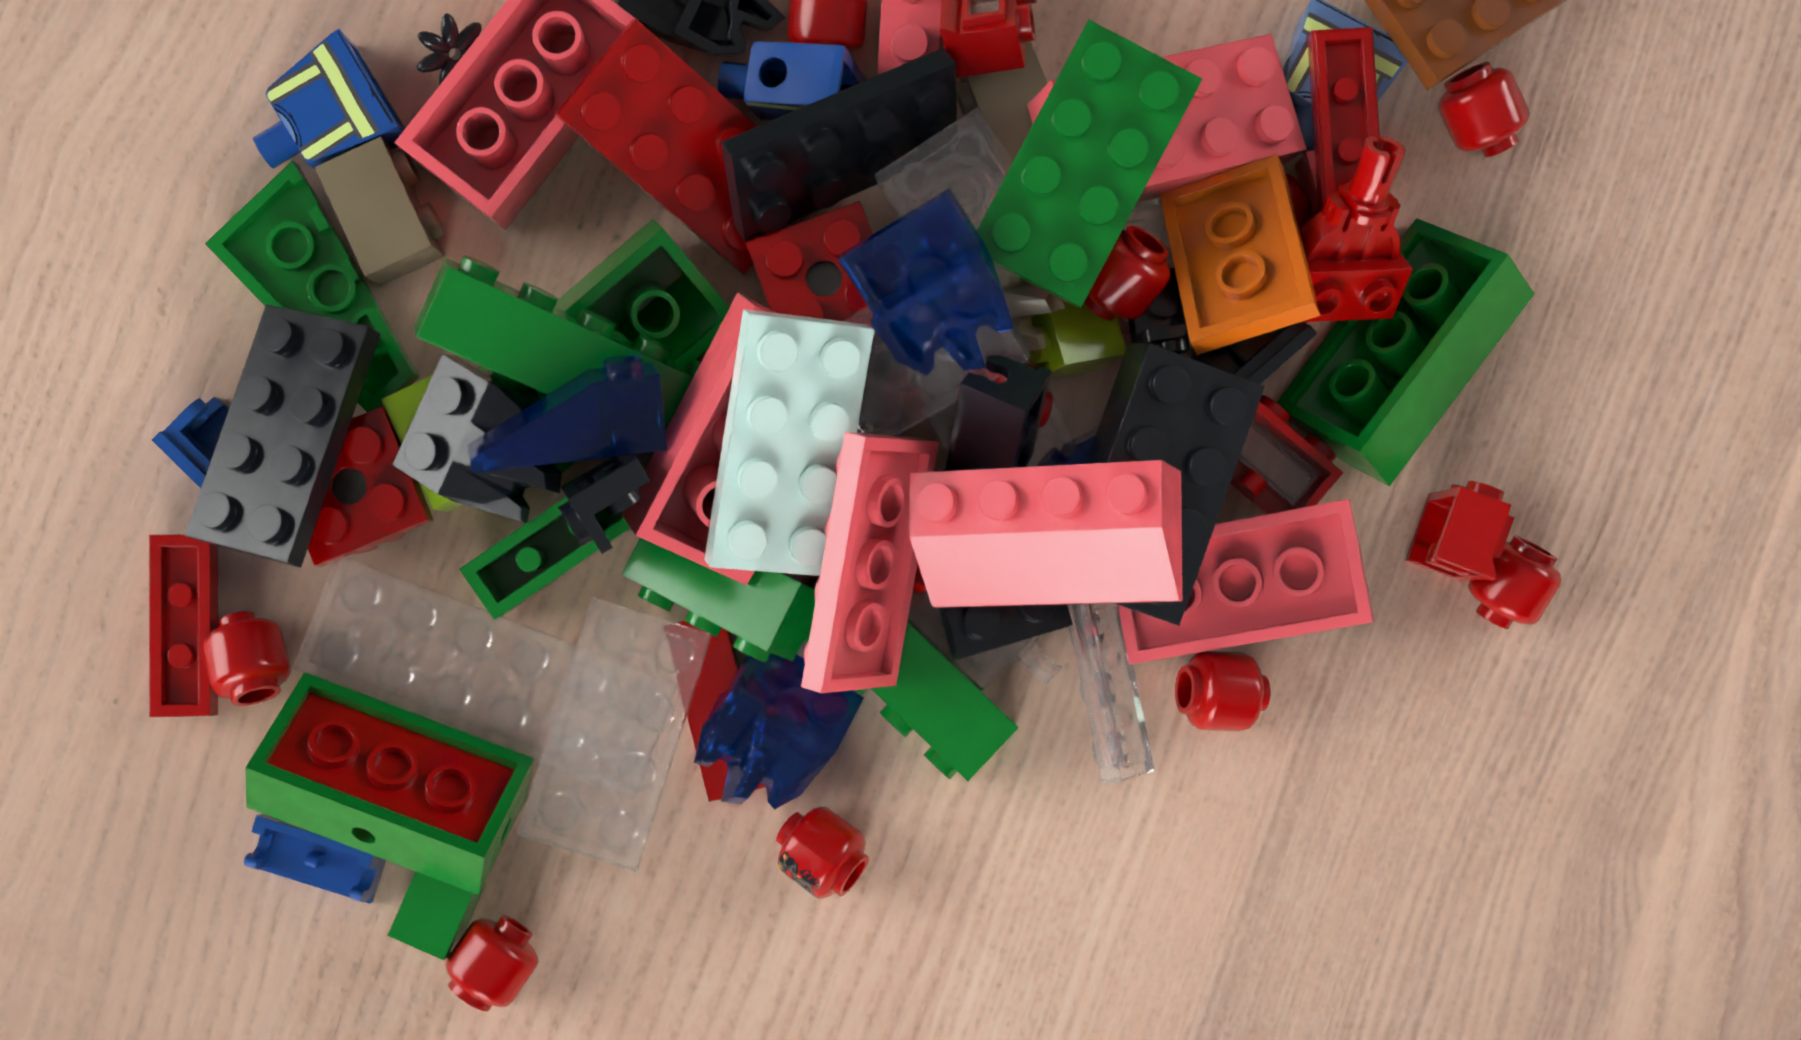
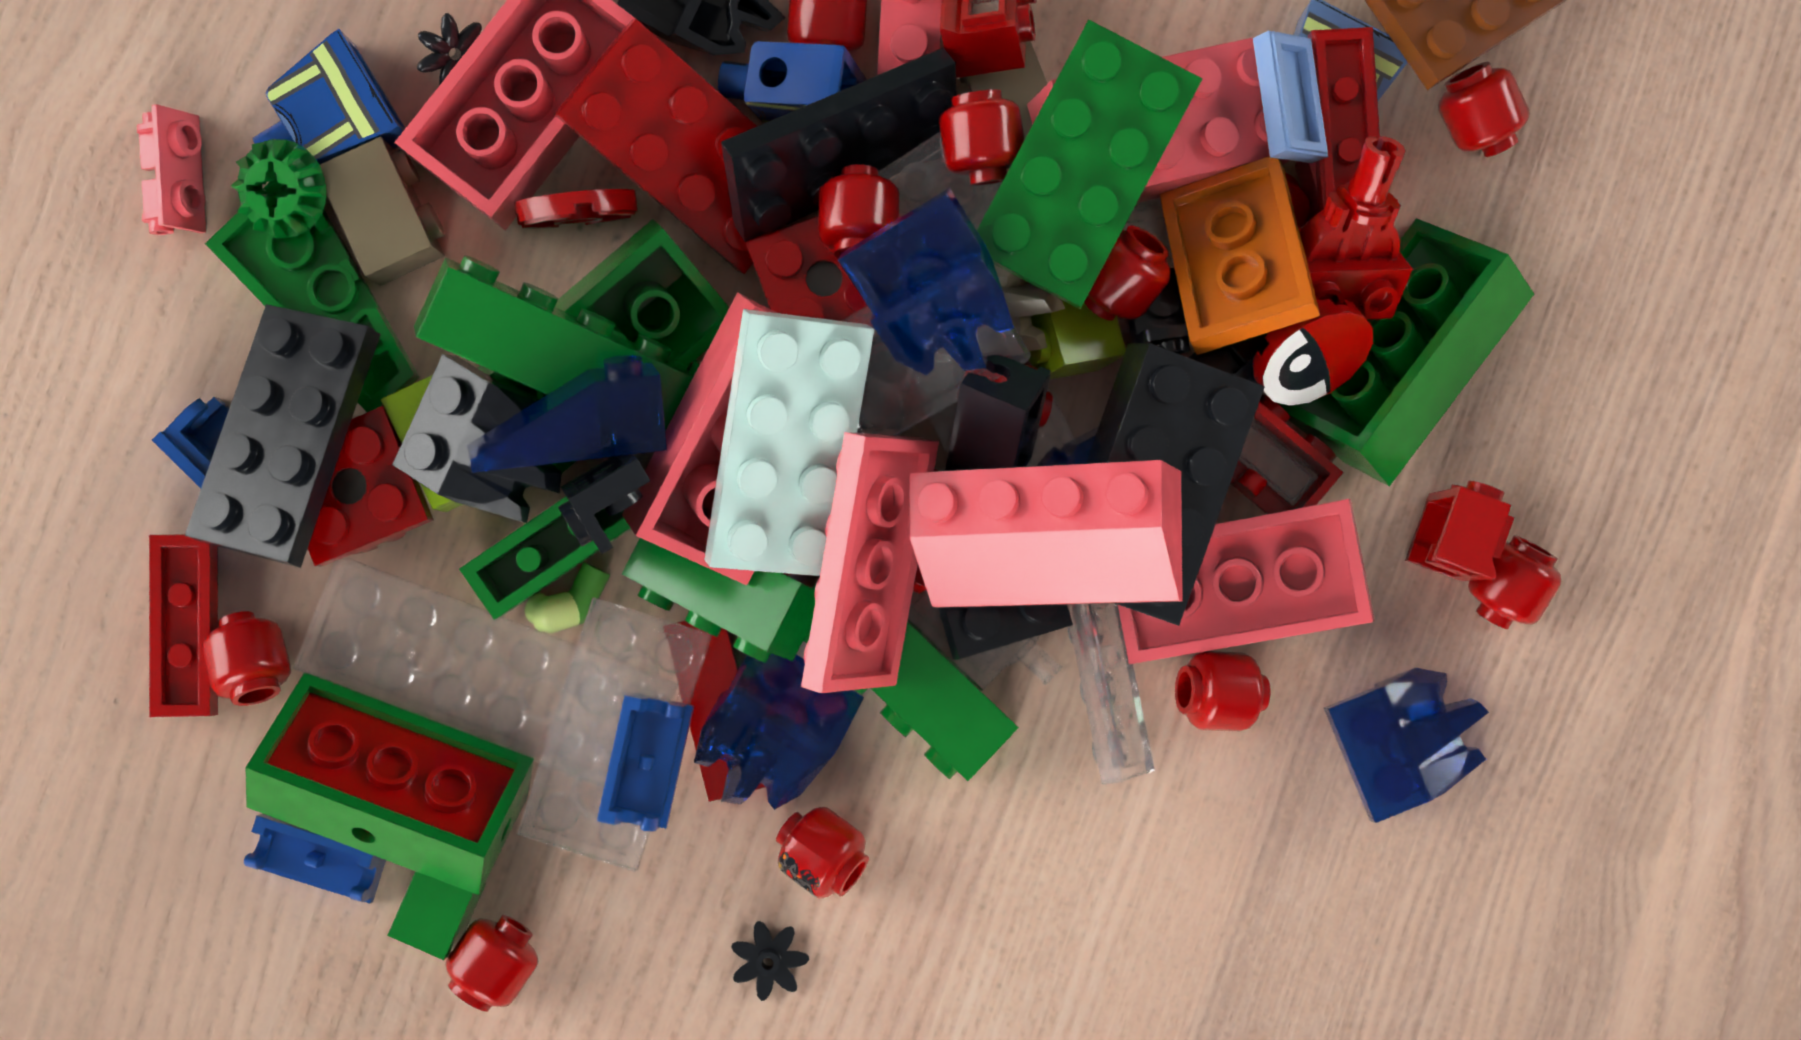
(172, 148): none -> coral hinge
(292, 166): none -> green gear
(567, 608): none -> arm
(576, 207): none -> red tile
(645, 762): none -> blue hinge
(768, 949): none -> black plant
(855, 207): none -> red head
(981, 135): none -> red head
(1290, 97): none -> light blue tile
(1314, 354): none -> tile
(1405, 741): none -> clear blue plate

